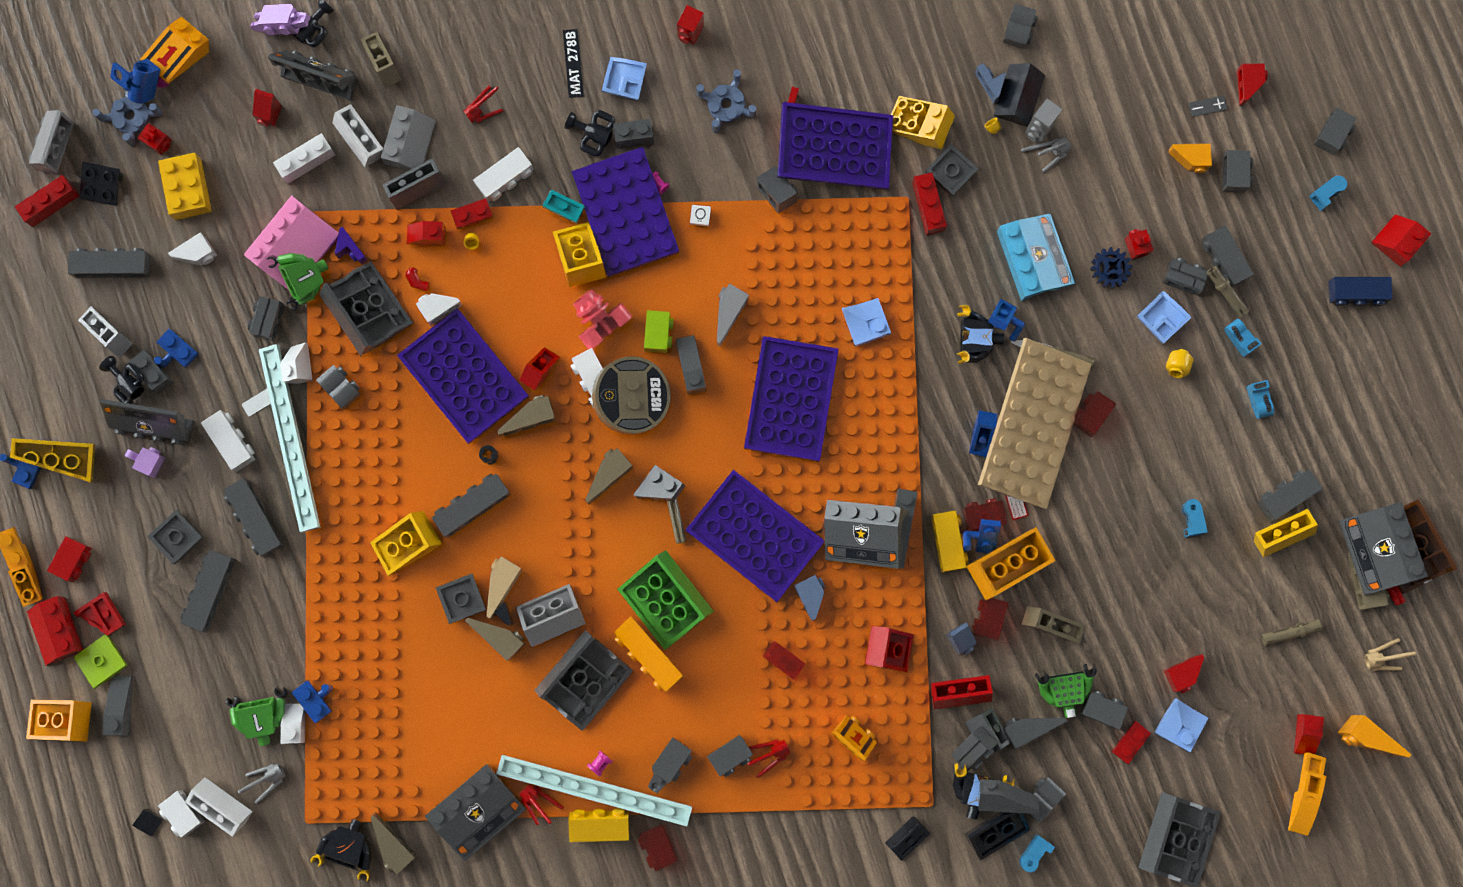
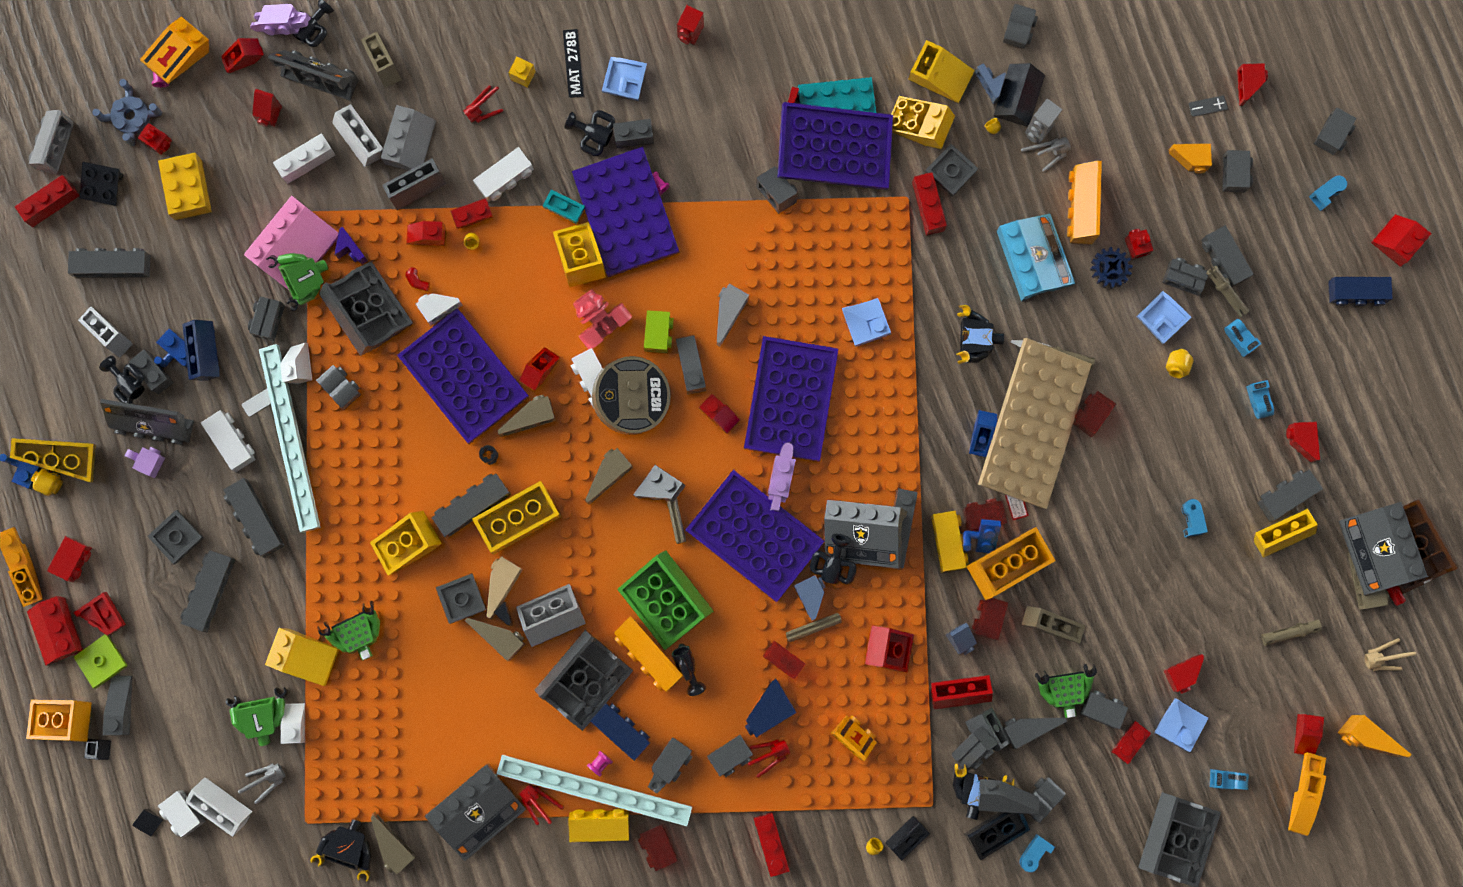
(46, 482): none -> yellow head
(97, 749): none -> black slope
(140, 82): blue piece -> none
(194, 251): white slope -> none
(201, 350): none -> dark blue brick
(242, 54): none -> red slope
(302, 656): none -> yellow slope
(313, 701): blue plate -> none
(355, 633): none -> bright green torso
(516, 517): none -> yellow brick
(521, 72): none -> yellow brick
(621, 731): none -> dark blue brick
(686, 664): none -> black piece
(700, 215): white tile -> none
(719, 413): none -> red slope
(722, 93): sand blue plate -> none
(769, 710): none -> dark blue slope
(771, 844): none -> red brick
(781, 476): none -> lavender hinge
(813, 627): none -> dark tan axle
(834, 564): none -> black piece
(842, 94): none -> teal plate
(874, 846): none -> yellow hinge
(941, 72): none -> yellow slope
(1003, 316): blue plate -> none
(1085, 203): none -> light orange slope
(1228, 780): none -> dark azure leg
(1304, 438): none -> red slope

